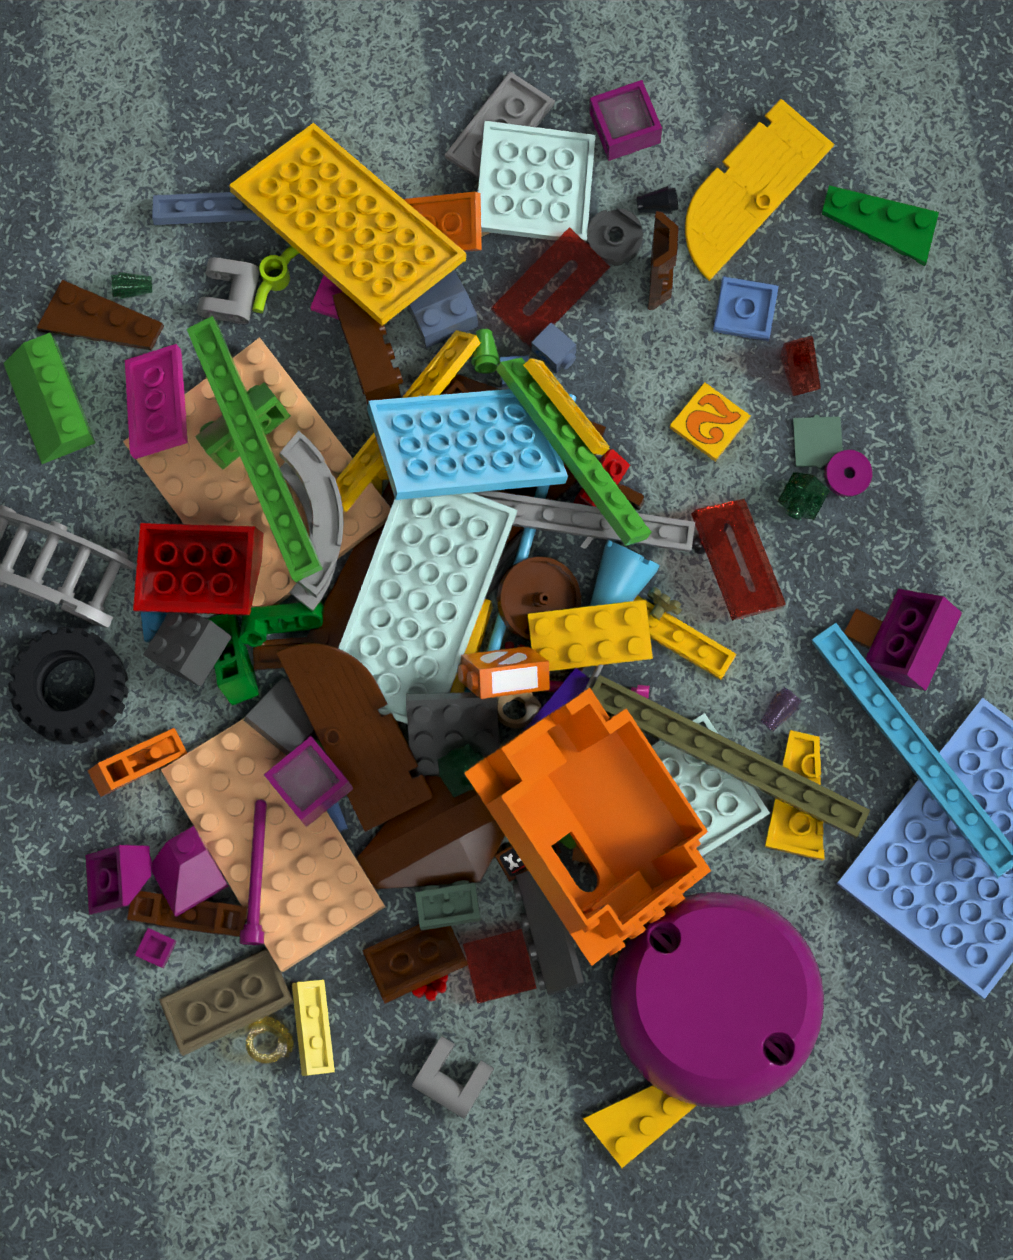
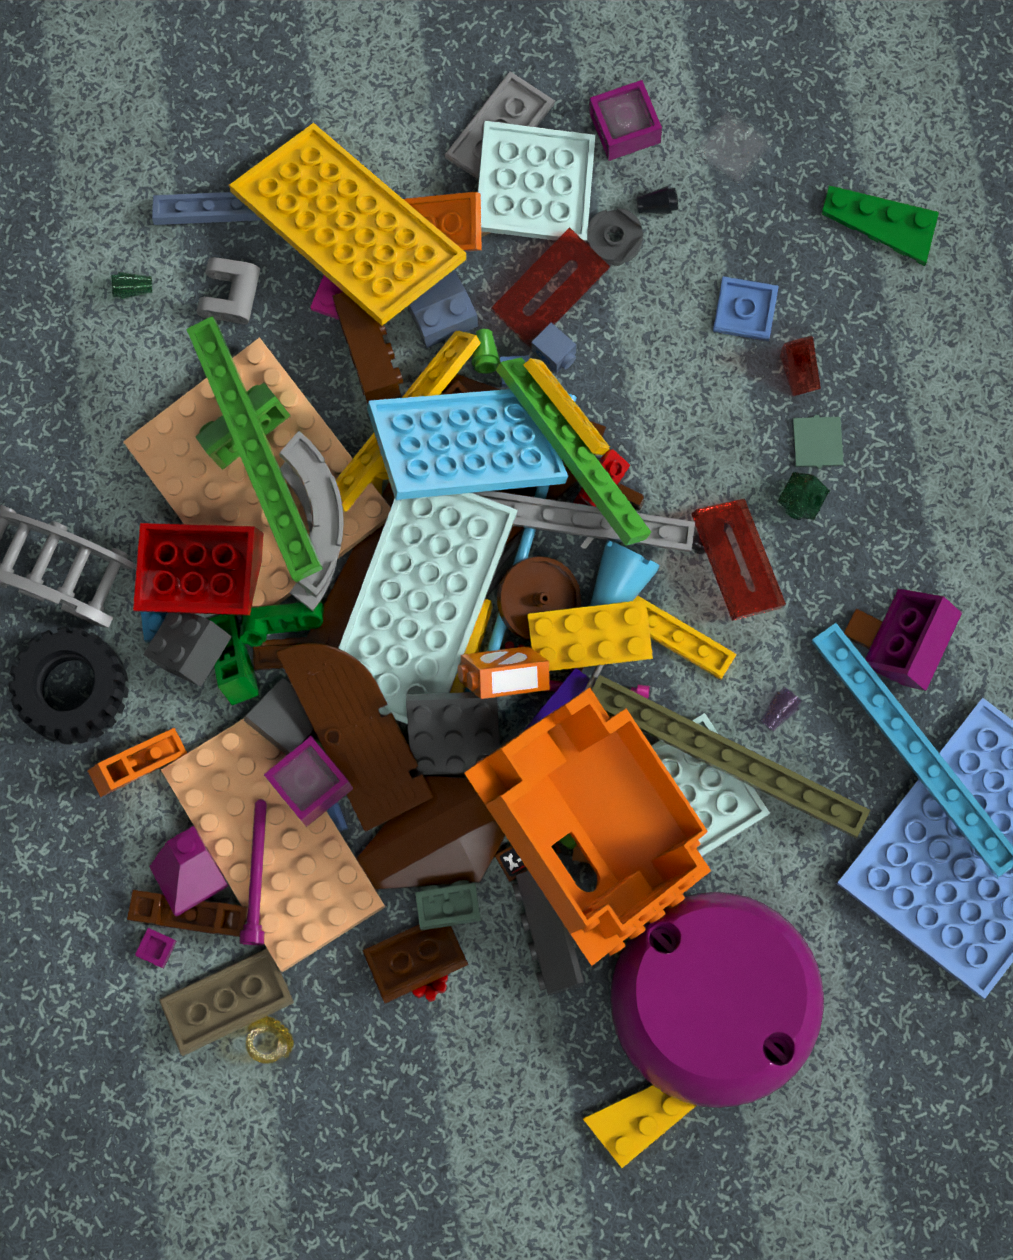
(48, 399): bright green slope -> none
(93, 317): reddish brown wing -> none
(116, 876): magenta slope -> none
(155, 401): dark pink plate -> none
(273, 283): lime piece -> none
(313, 1027): light yellow plate -> none
(444, 1089): light grey connector -> none
(455, 765): clear green brick -> none
(499, 966): clear red plate -> none
(531, 704): tan piece -> none
(662, 260): reddish brown piece -> none
(662, 603): olive plant -> none
(710, 421): yellow tile -> none
(759, 178): yellow door -> none
(789, 827): yellow wing -> none
(857, 464): magenta piece -> none

